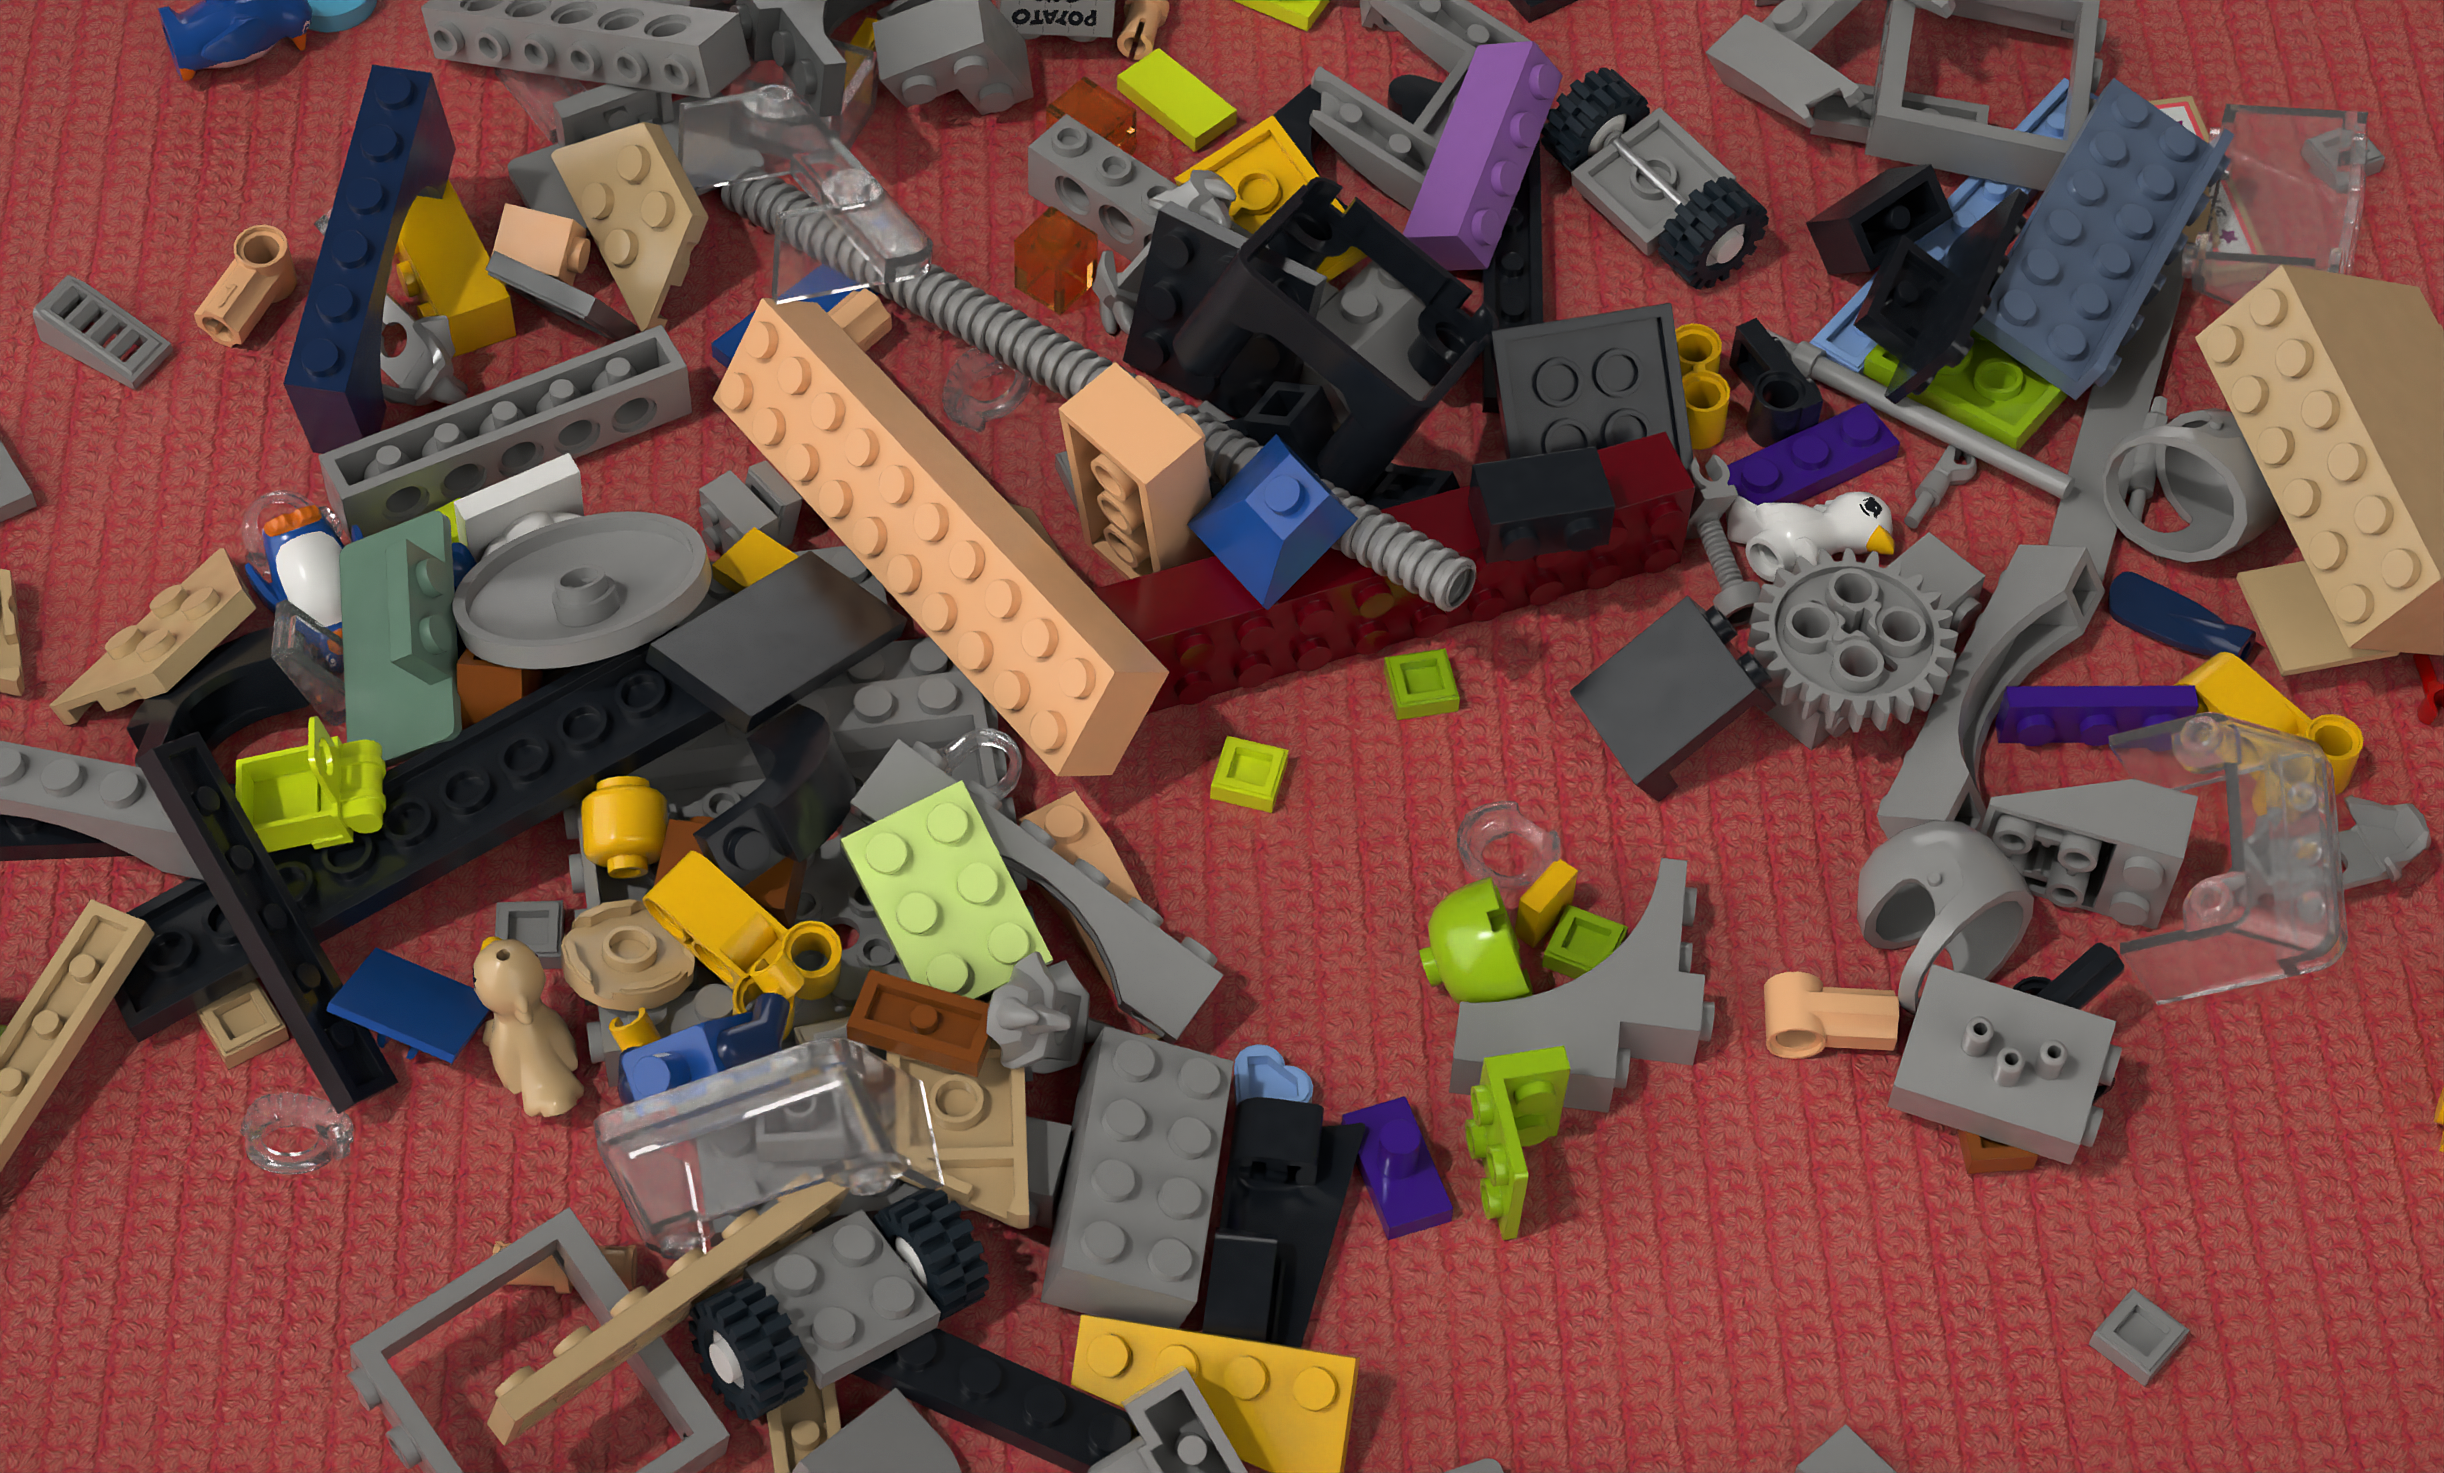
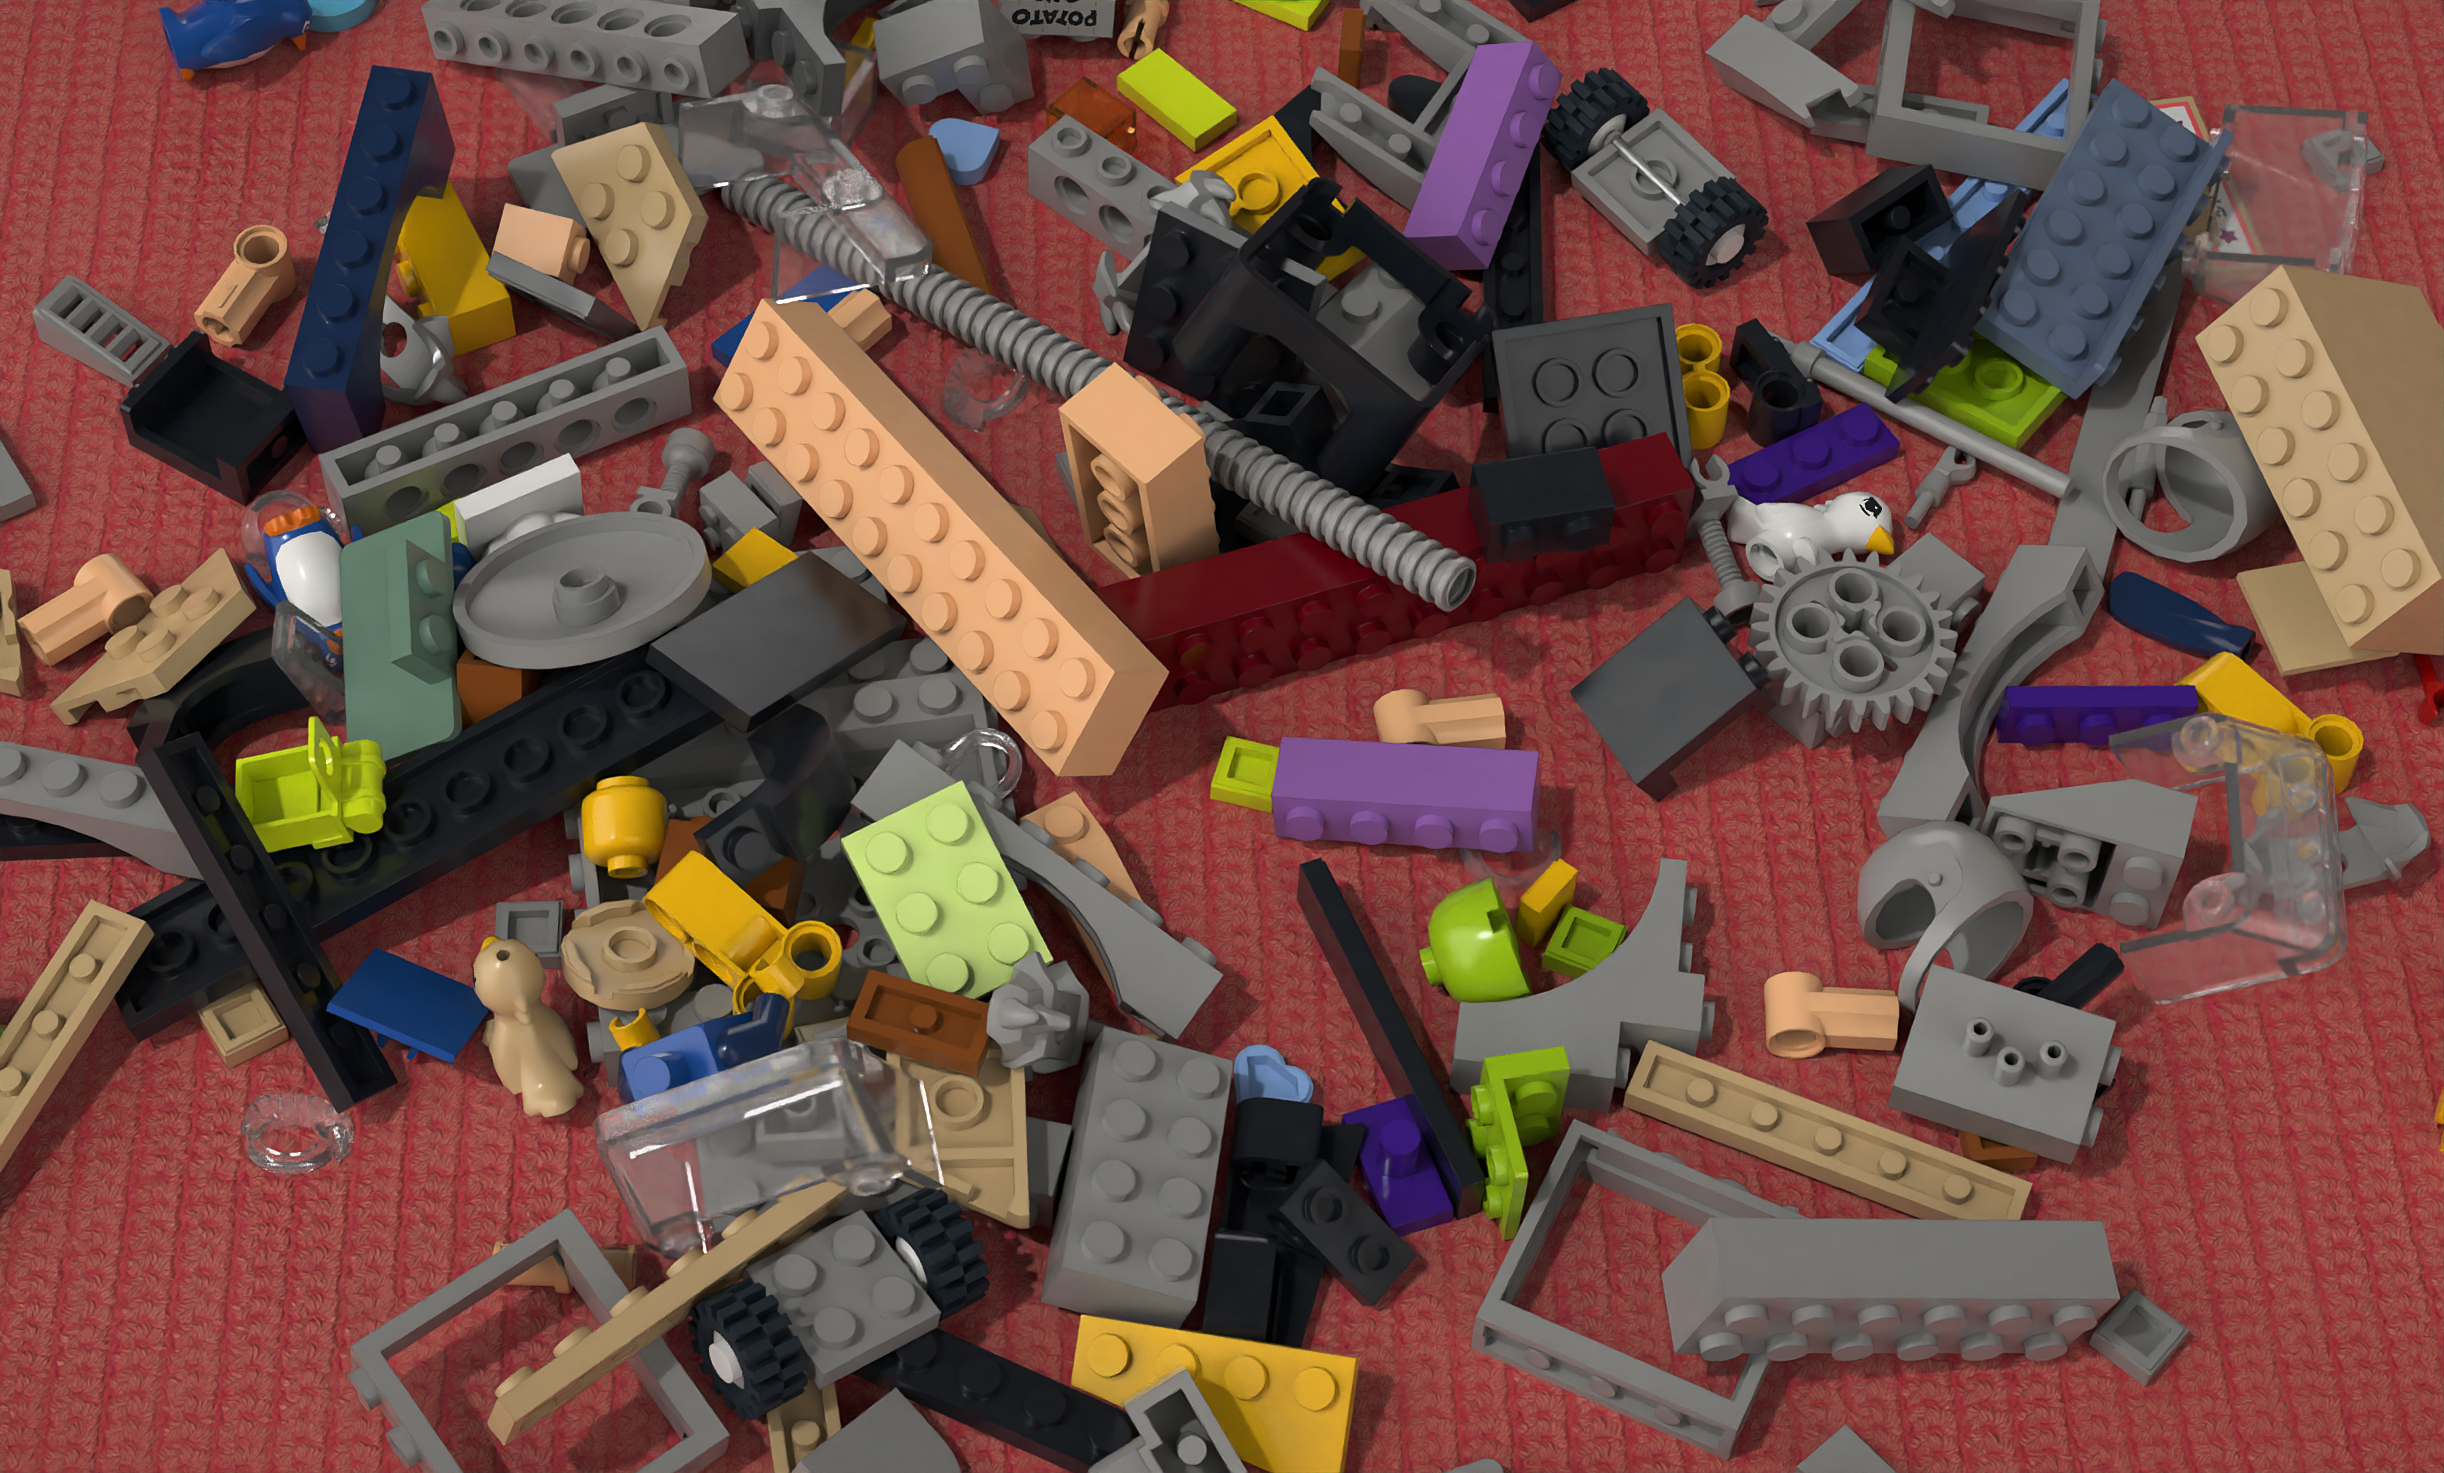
(102, 601): none -> light nougat piece
(213, 421): none -> black panel
(686, 458): none -> light grey bar
(940, 212): none -> dark orange brick
(966, 148): none -> light blue tile
(1055, 260): clear orange brick -> none
(1272, 522): blue slope -> none
(1342, 1231): none -> black plate
(1352, 46): none -> dark orange tile
(1389, 1035): none -> black tile
(1407, 794): none -> medium lavender brick
(1421, 684): lime tile -> none
(1465, 721): none -> light nougat piece
(1585, 1364): none -> light grey window
(1819, 1140): none -> tan plate
(1888, 1287): none -> light grey brick

